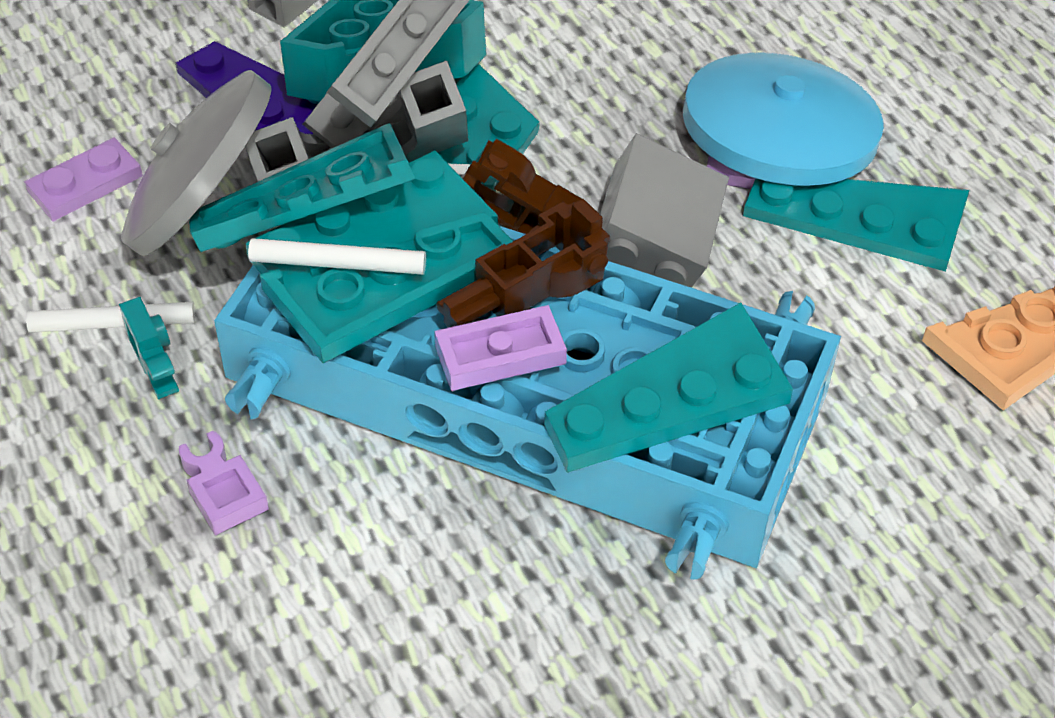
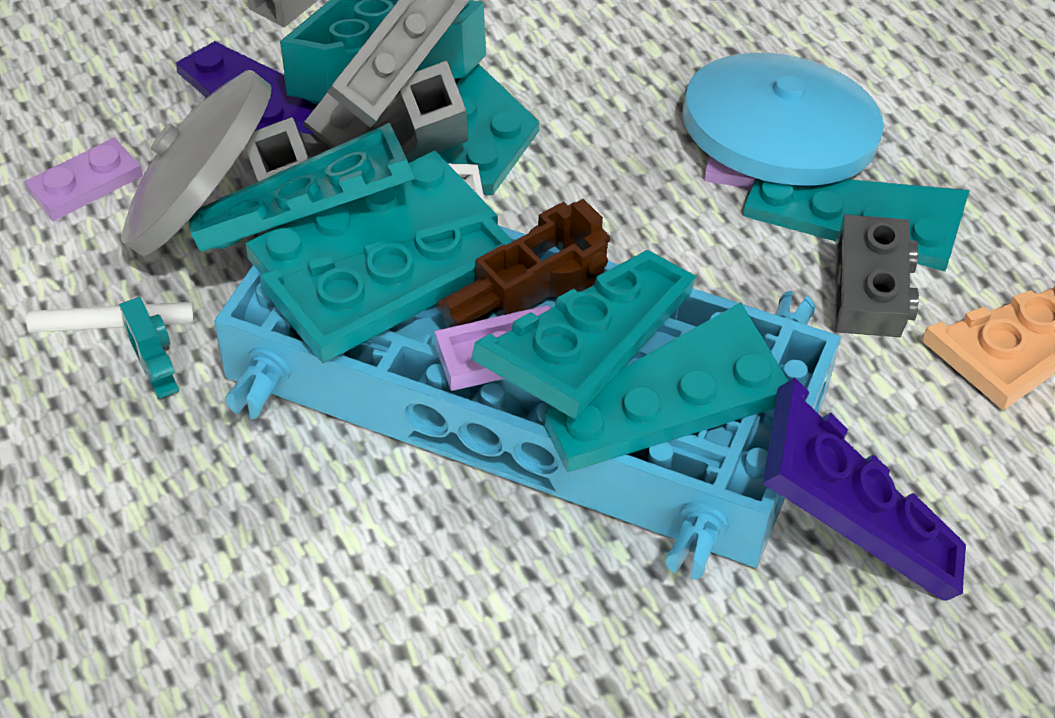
(222, 488): lavender plate -> none
(337, 256): white bar -> none
(523, 190): reddish brown piece -> none
(589, 334): none -> teal wing
(662, 212): light grey brick -> none
(857, 496): none -> dark purple wing
(874, 276): none -> dark grey brick

